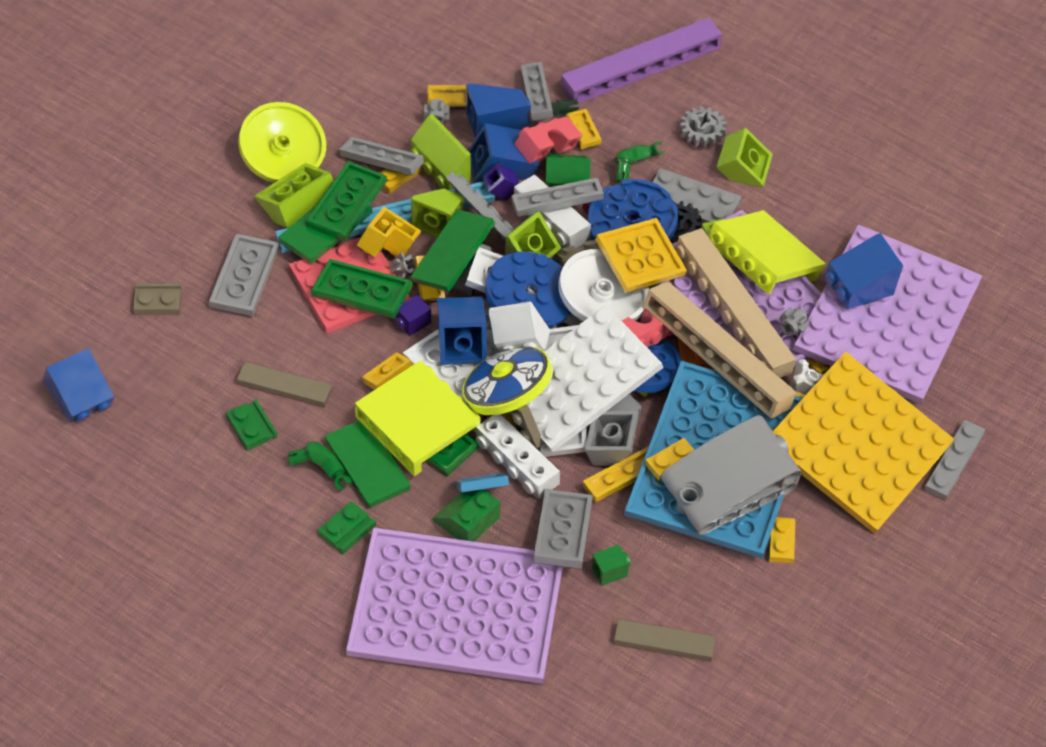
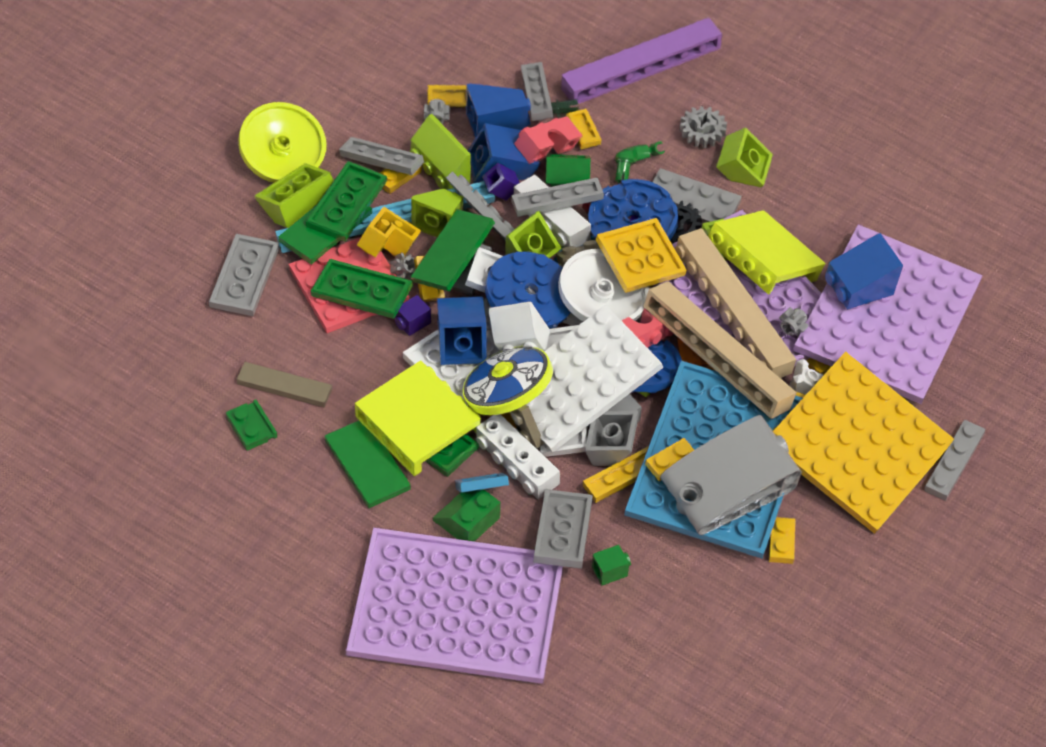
(78, 386): blue slope -> none
(157, 299): dark tan plate -> none
(323, 457): green arm -> none
(346, 527): green plate -> none
(386, 370): yellow plate -> none
(664, 640): dark tan tile -> none

